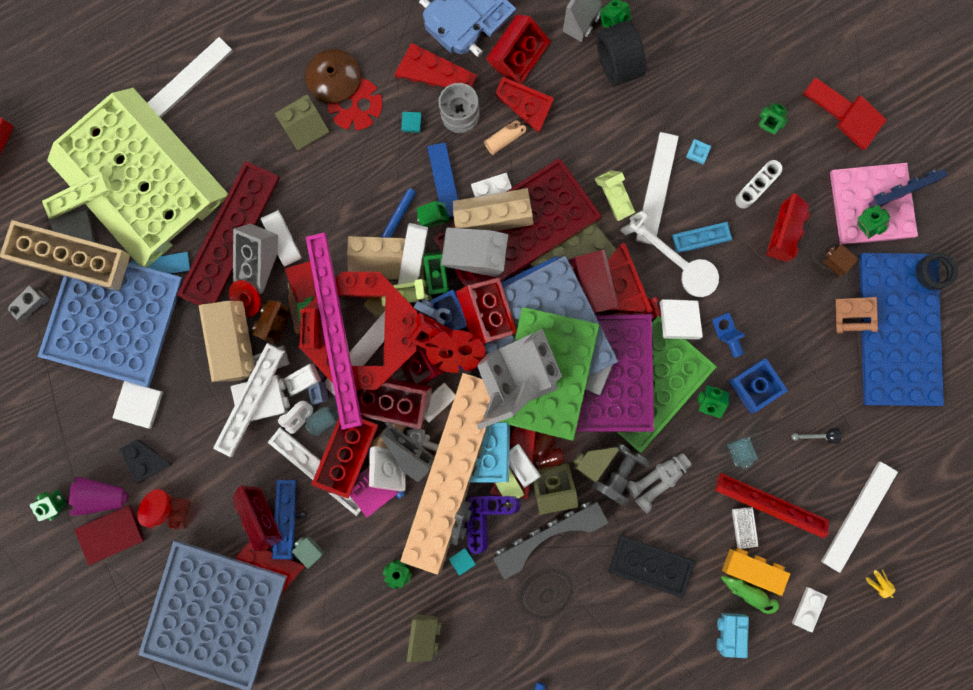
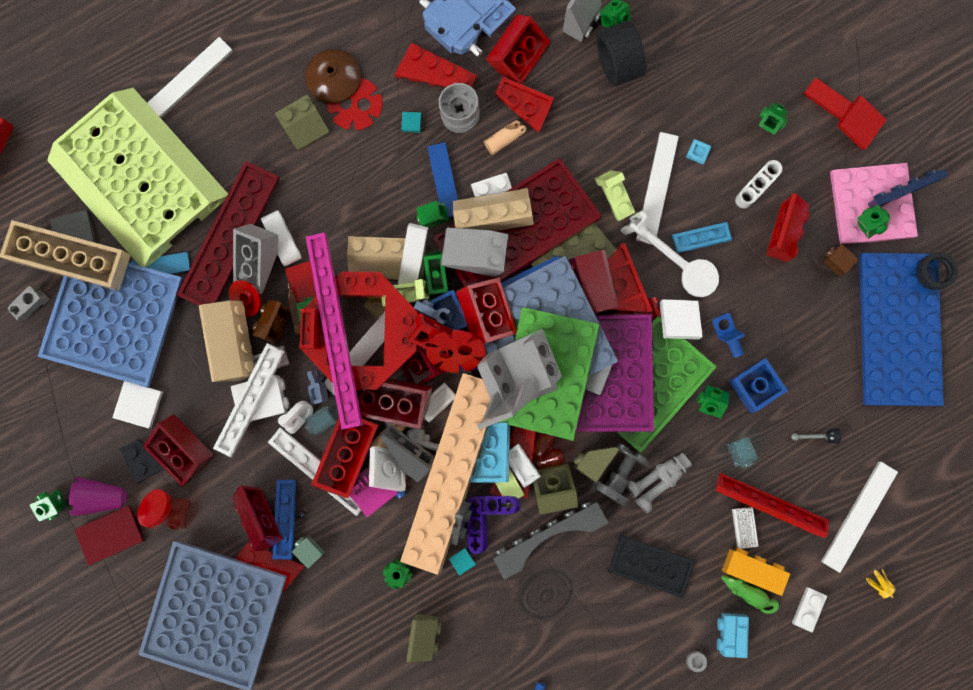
(77, 195): yellowish green tile -> none
(177, 450): none -> dark red slope
(302, 379): white tile -> none
(398, 214): blue piece -> none
(696, 661): none -> light grey tile
(856, 309): nougat plate -> none

